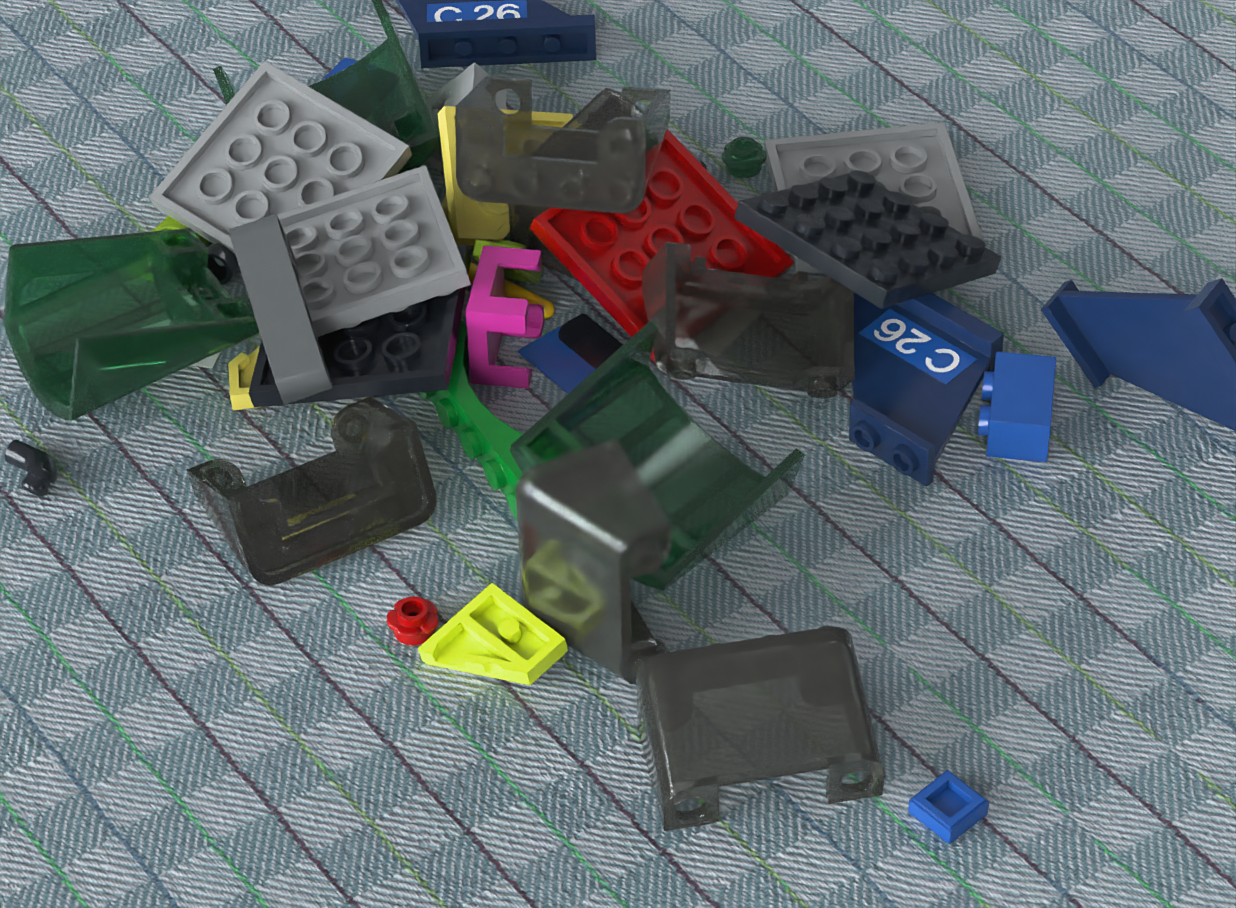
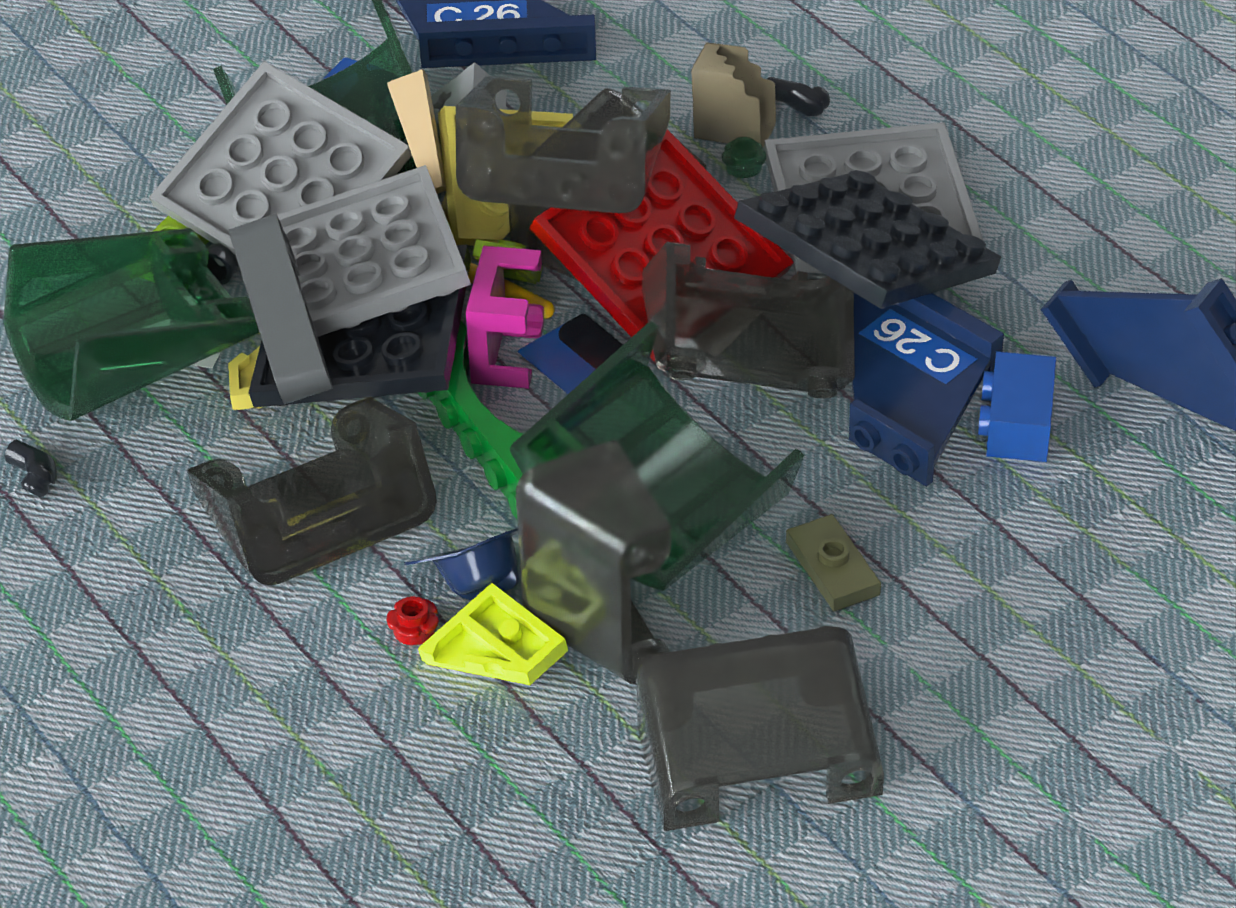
(416, 113): none -> tan piece
(476, 567): none -> dark blue piece
(731, 96): none -> dark tan piece
(801, 97): none -> black arm
(833, 562): none -> olive plate
(948, 806): blue tile -> none

